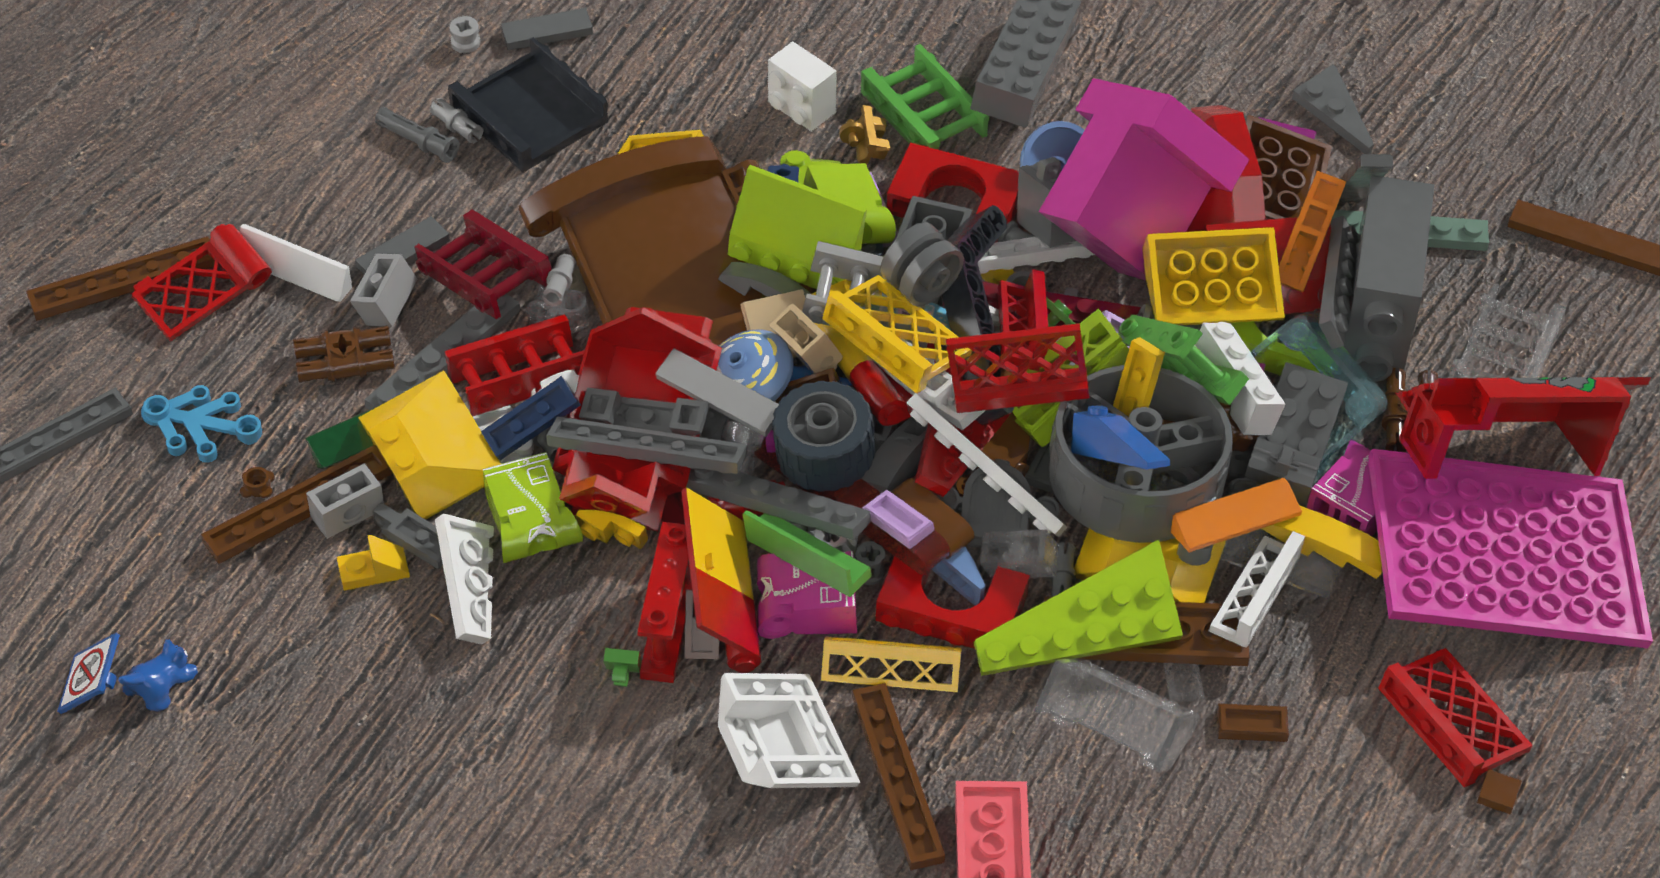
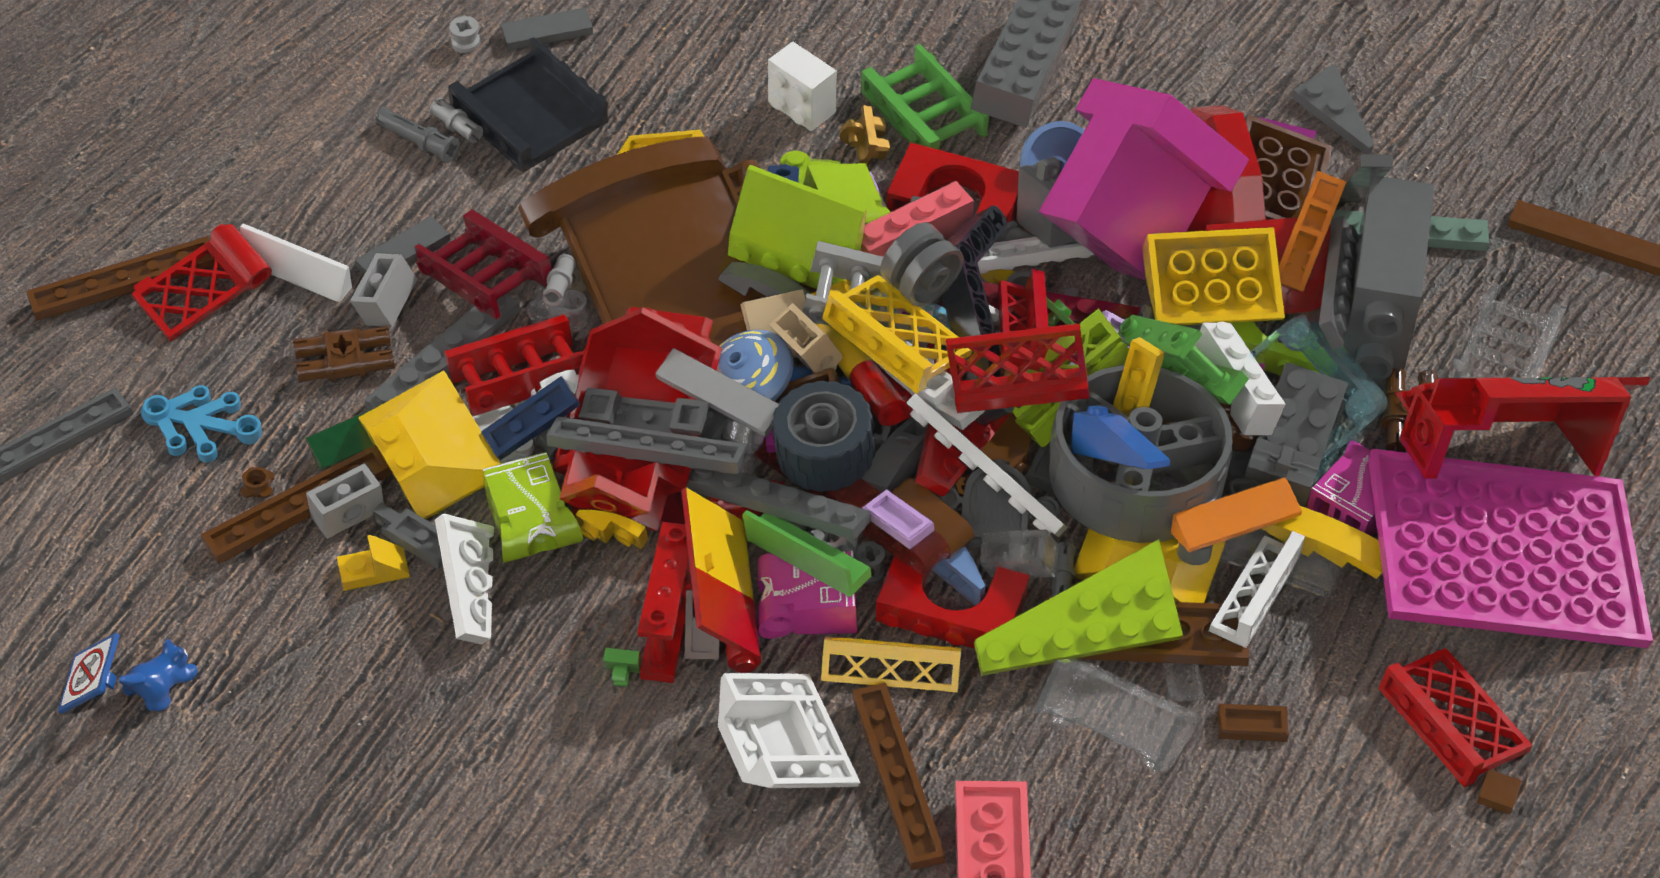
(942, 208): none -> coral brick

